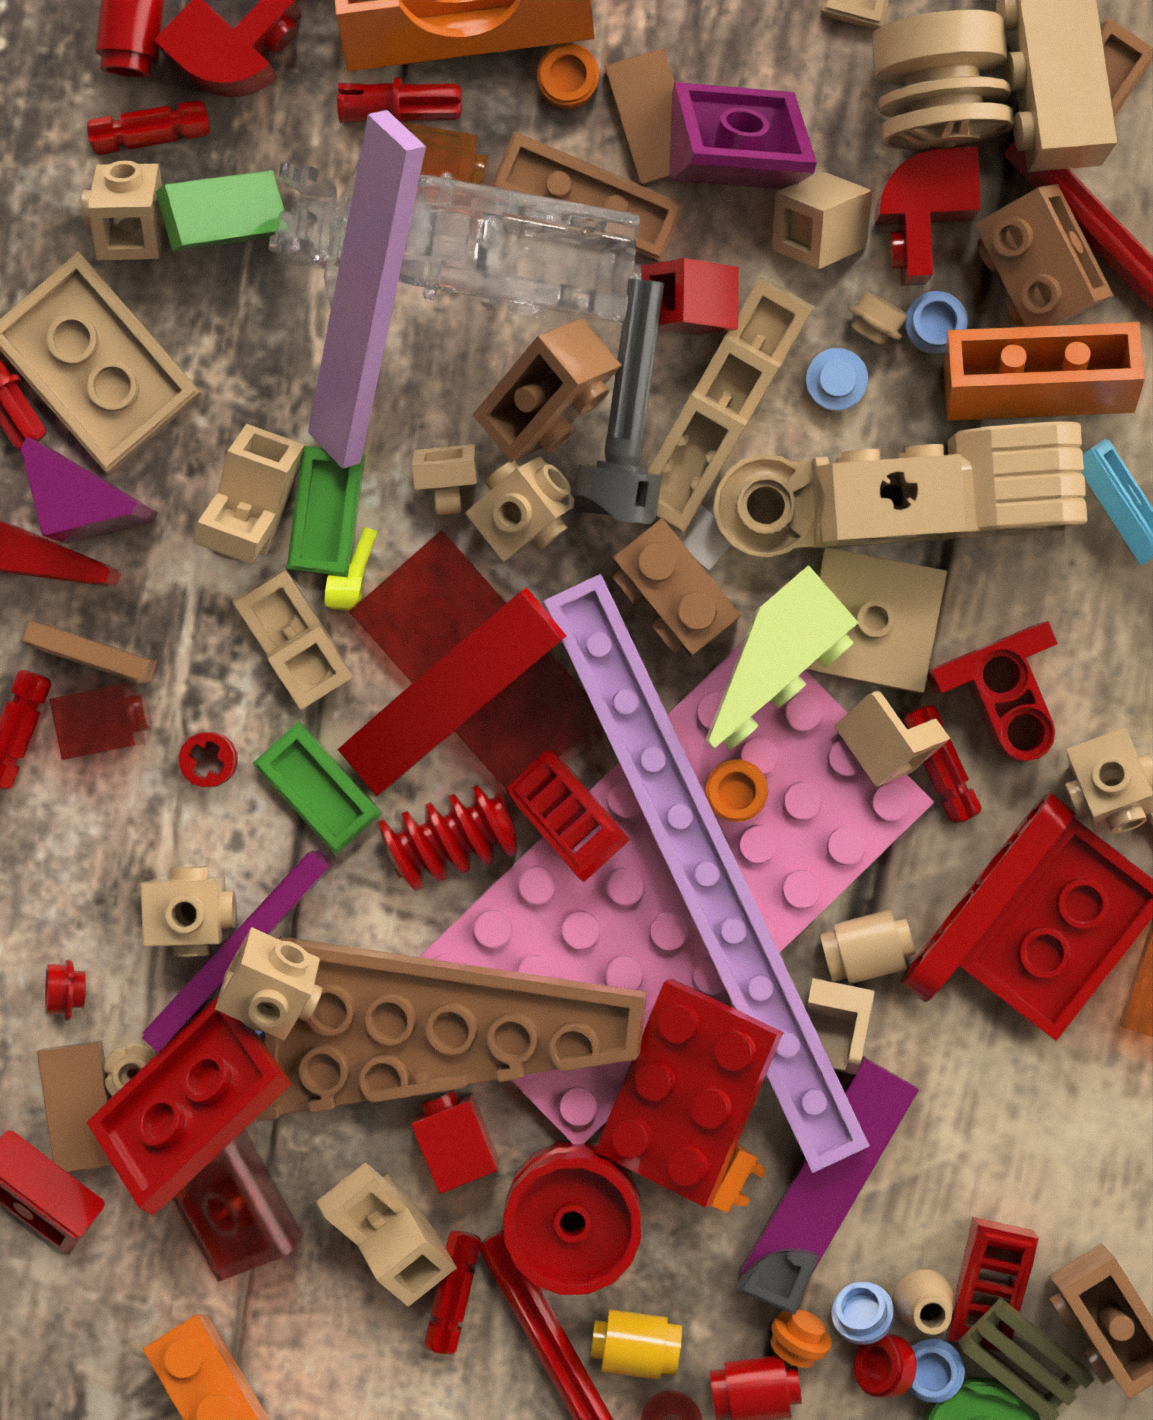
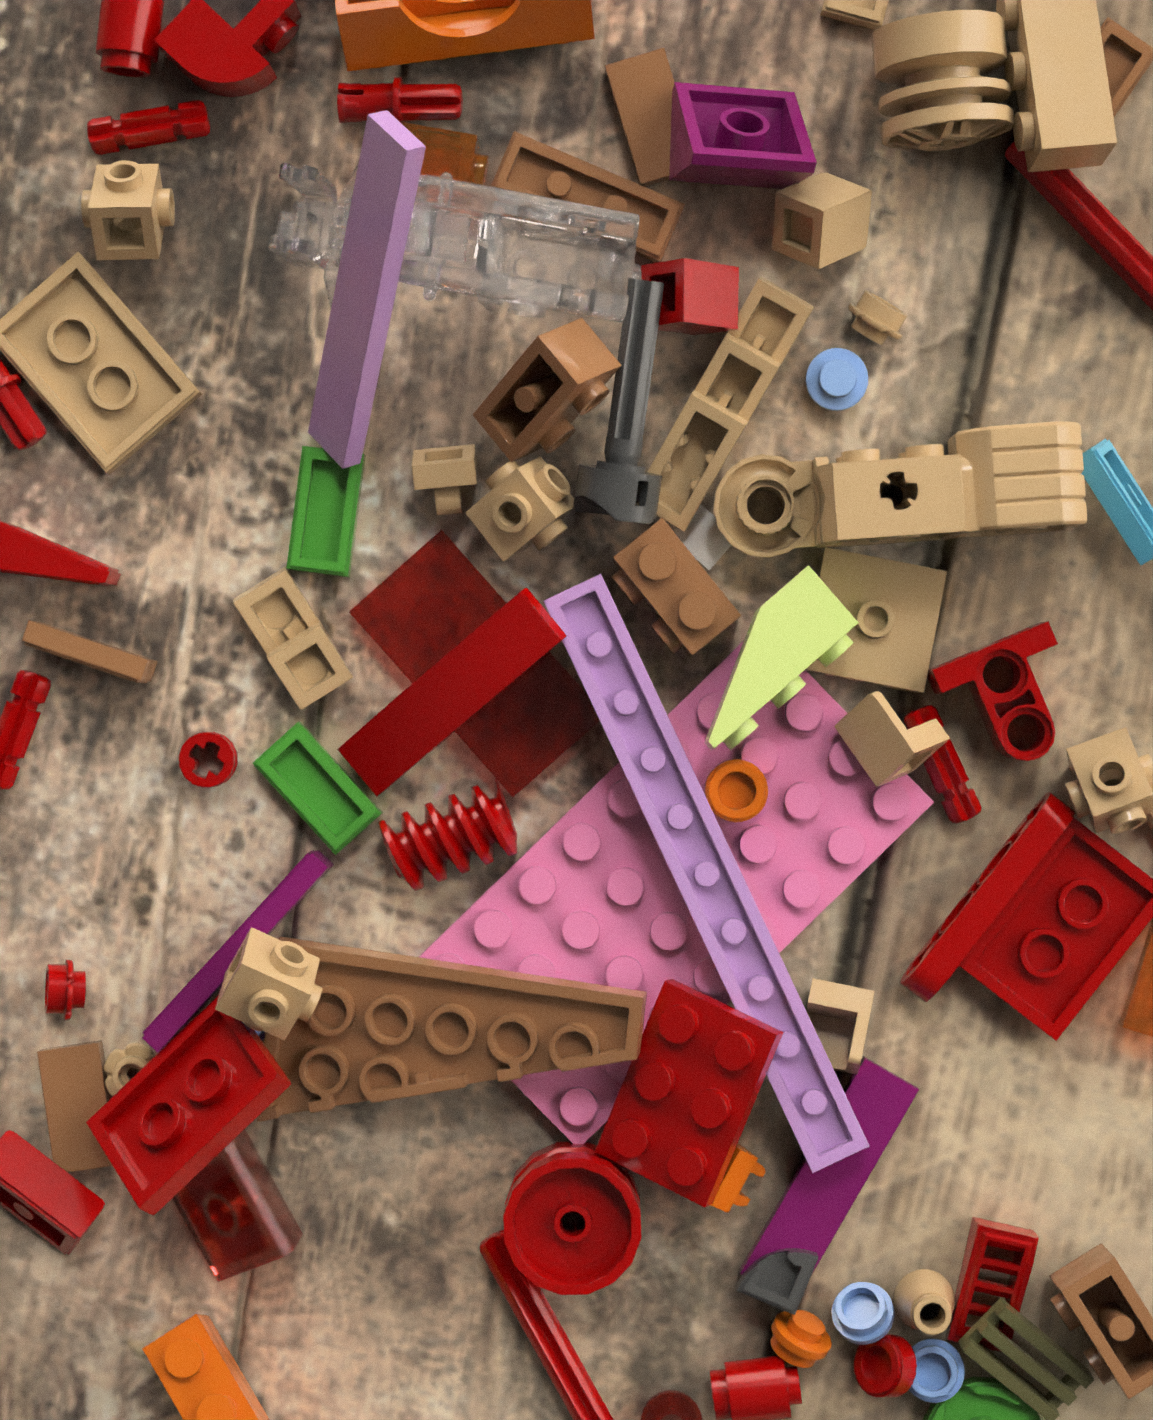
(74, 501): magenta slope -> none
(100, 720): clear red brick -> none
(165, 915): tan brick -> none
(220, 210): bright green tile -> none
(250, 495): tan brick -> none
(344, 591): neon yellow hand -> none
(389, 1232): tan brick -> none
(452, 1294): red axle -> none
(454, 1140): red brick -> none
(542, 789): red slope -> none
(568, 76): orange tile -> none
(636, 1344): yellow brick -> none
(867, 947): tan brick -> none
(924, 191): red brick -> none
(931, 318): light blue plate -> none
(1041, 259): medium nougat brick -> none
(1043, 371): orange brick -> none

